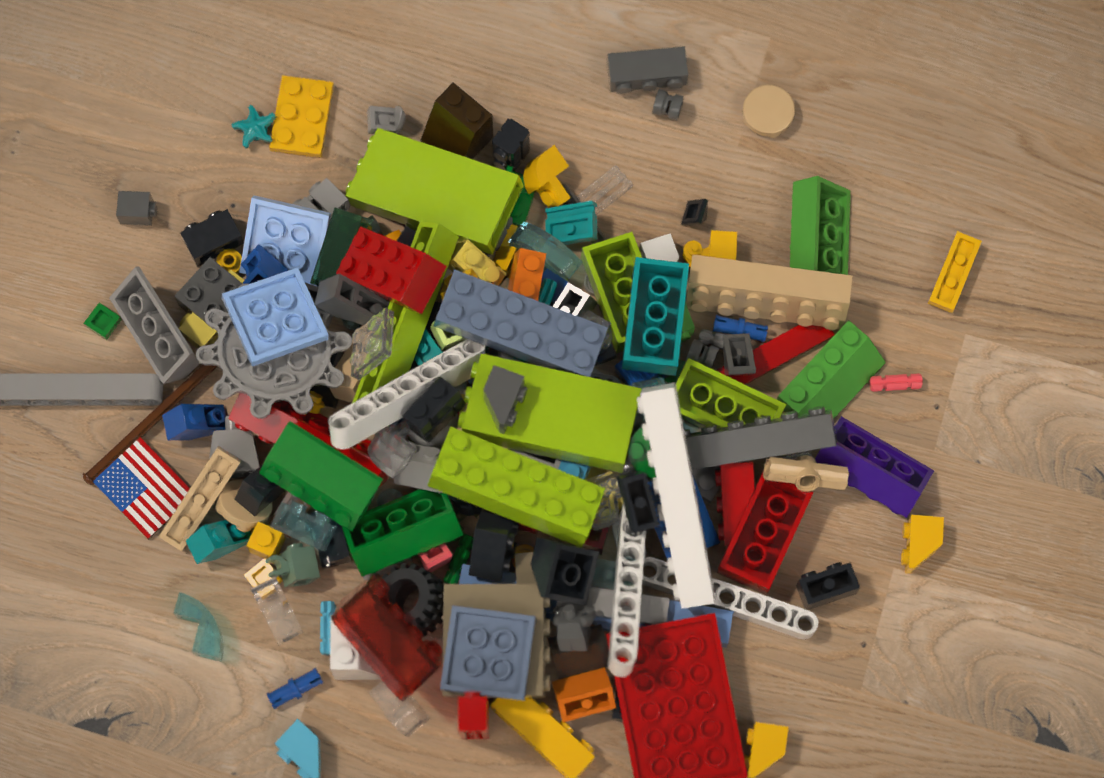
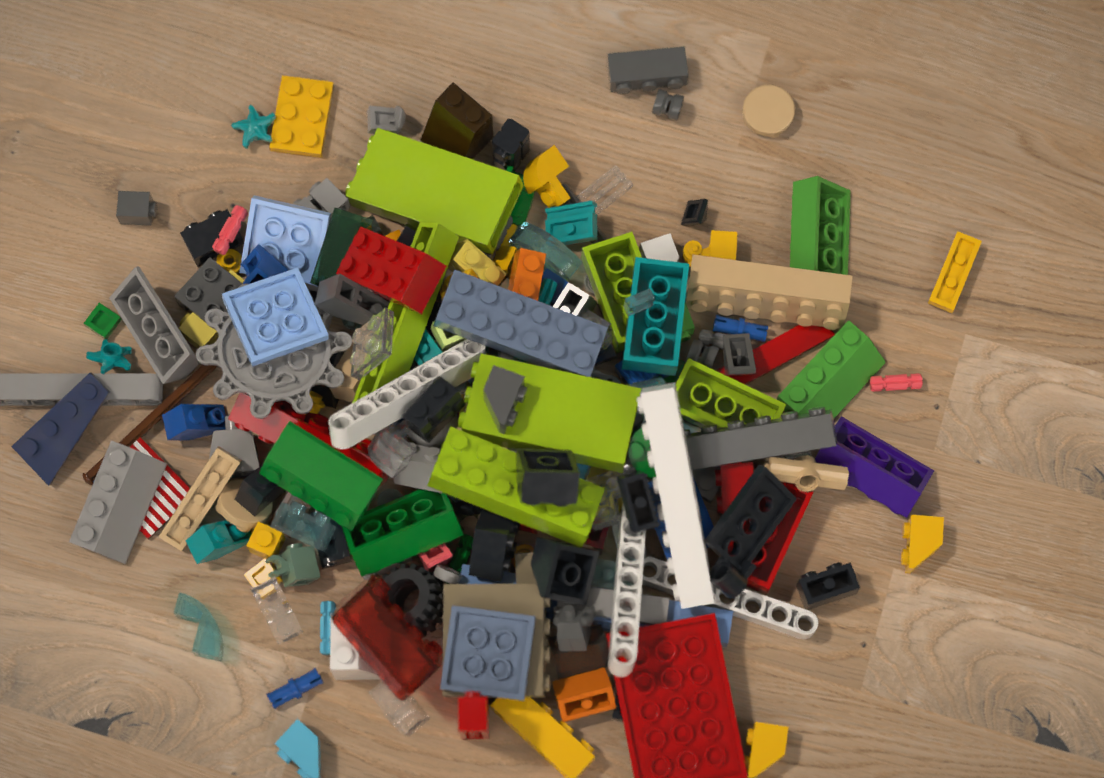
(53, 437): none -> dark blue wing
(111, 356): none -> teal animal
(118, 502): none -> light grey slope
(230, 230): none -> coral axle
(447, 574): none -> light grey tile
(547, 476): none -> black slope
(639, 302): none -> clear light blue tile
(734, 569): none -> black hinge

